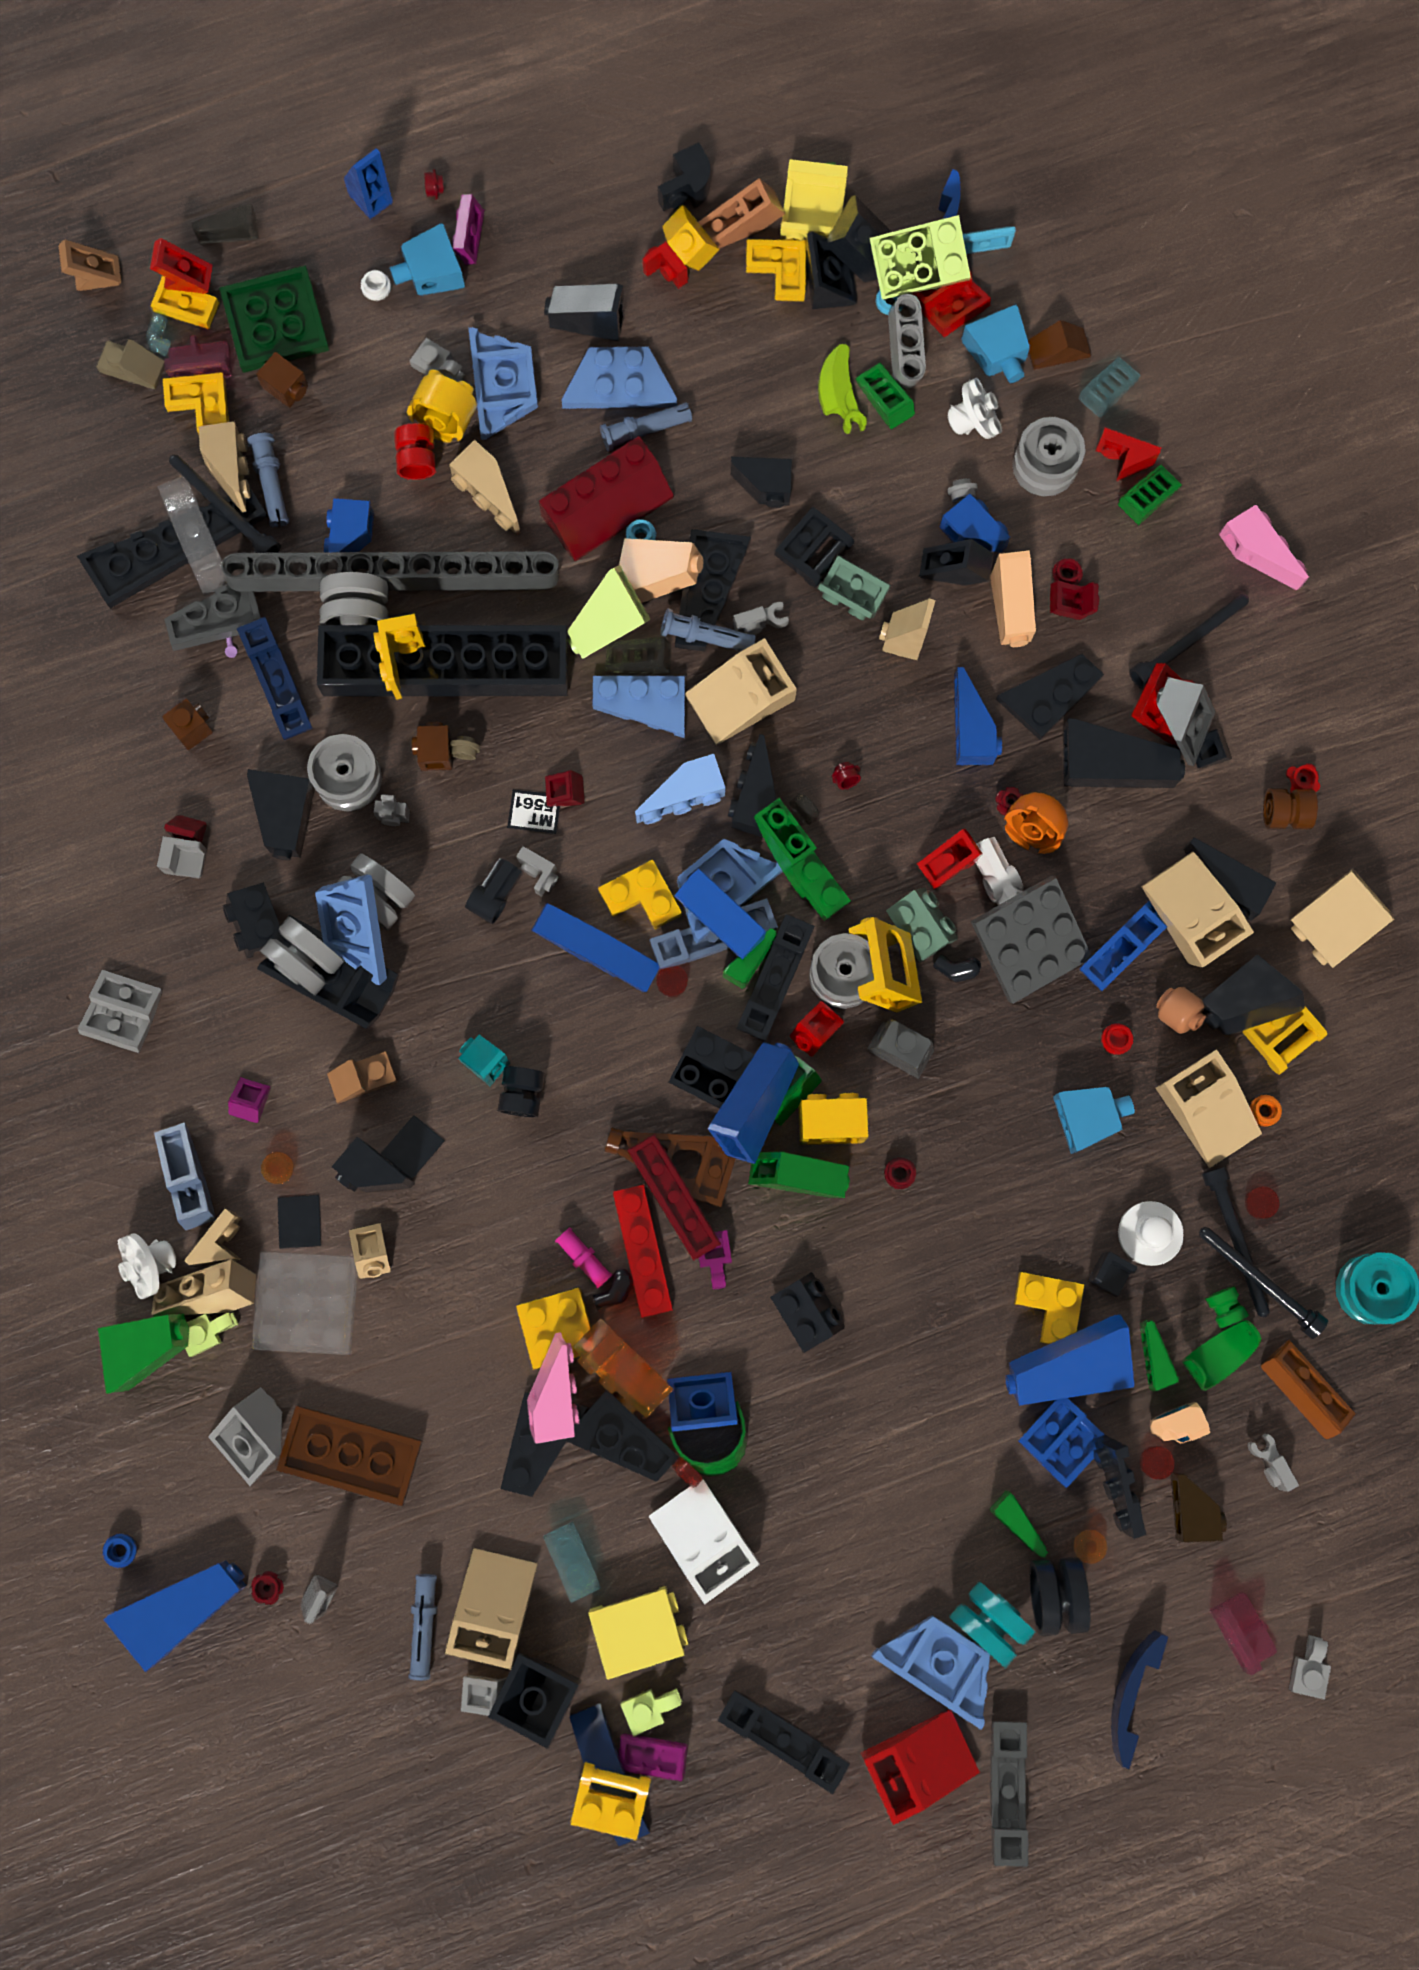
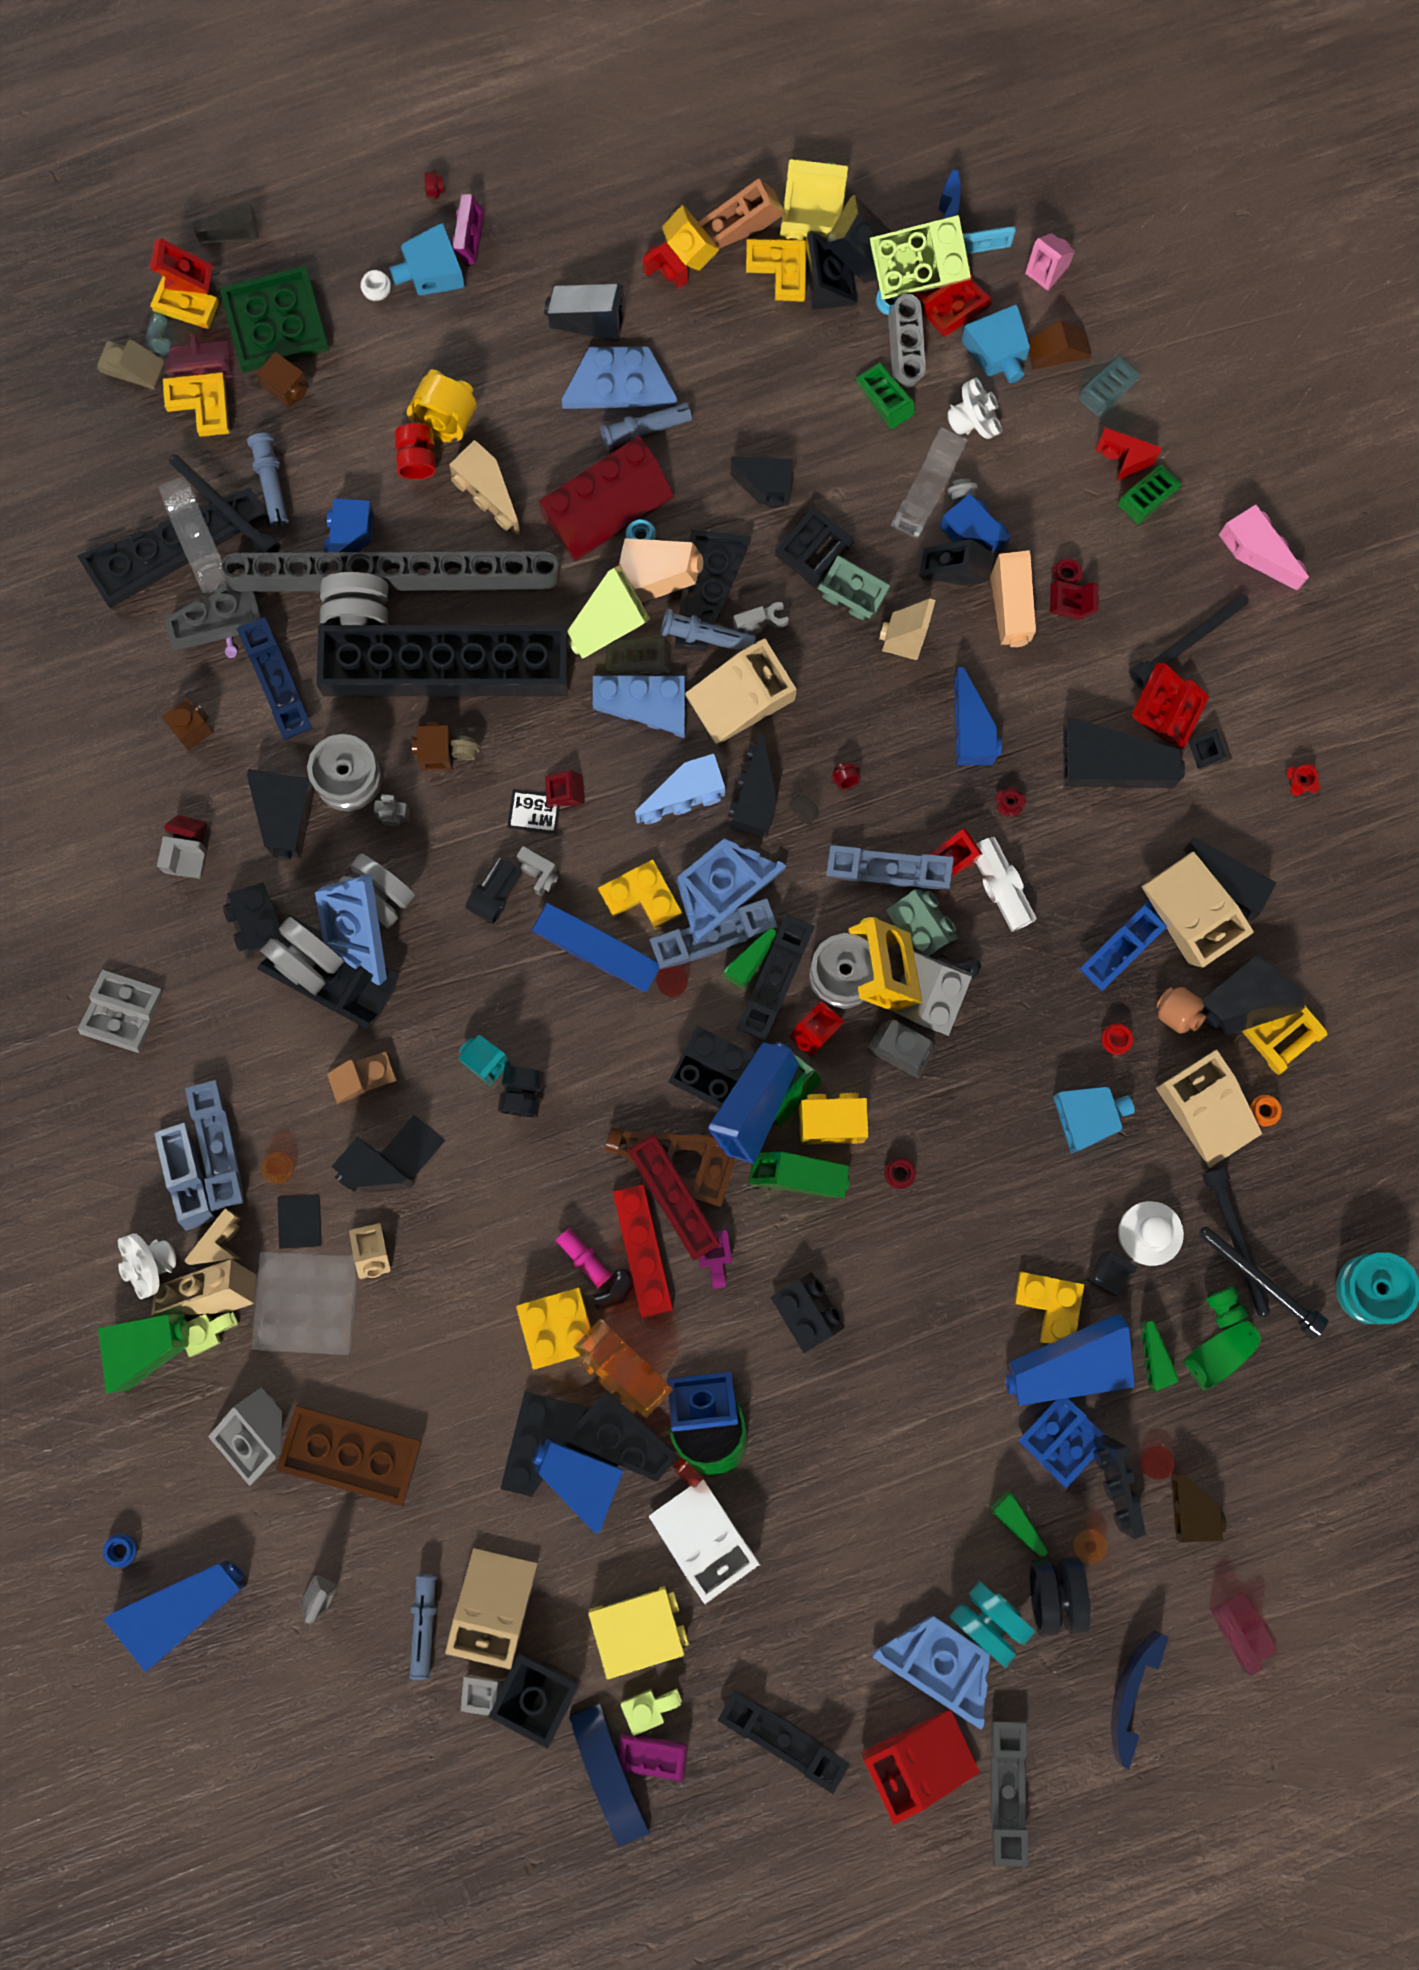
(89, 266): medium nougat slope -> none
(216, 1145): none -> sand blue slope
(223, 456): tan slope -> none
(248, 1100): magenta slope -> none
(260, 1594): dark red plate -> none
(368, 184): blue slope -> none
(396, 635): yellow bracket -> none
(434, 357): light grey plate -> none
(502, 381): medium blue wing -> none
(549, 1401): bright pink slope -> none
(571, 1562): clear light blue slope -> none
(579, 1479): none -> blue slope
(608, 1811): yellow plate -> none
(691, 180): black brick -> none
(720, 914): blue slope -> none
(798, 860): green slope -> none
(836, 389): lime piece -> none
(890, 868): none -> sand blue slope
(929, 483): none -> clear slope
(941, 993): none -> light grey slope
(1031, 939): dark grey plate -> none
(1039, 824): orange cylinder -> none
(1048, 456): light grey wheel -> none
(1049, 260): none -> bright pink slope
(1051, 695): black wing -> none
(1181, 1424): light nougat rock -> none
(1187, 714): slope -> none
(1262, 1202): clear red tile -> none
(1277, 1469): light grey plate -> none
(1296, 809): reddish brown wheel -> none
(1308, 1390): dark orange slope -> none
(1309, 1673): light grey plate -> none
(1341, 919): tan slope -> none

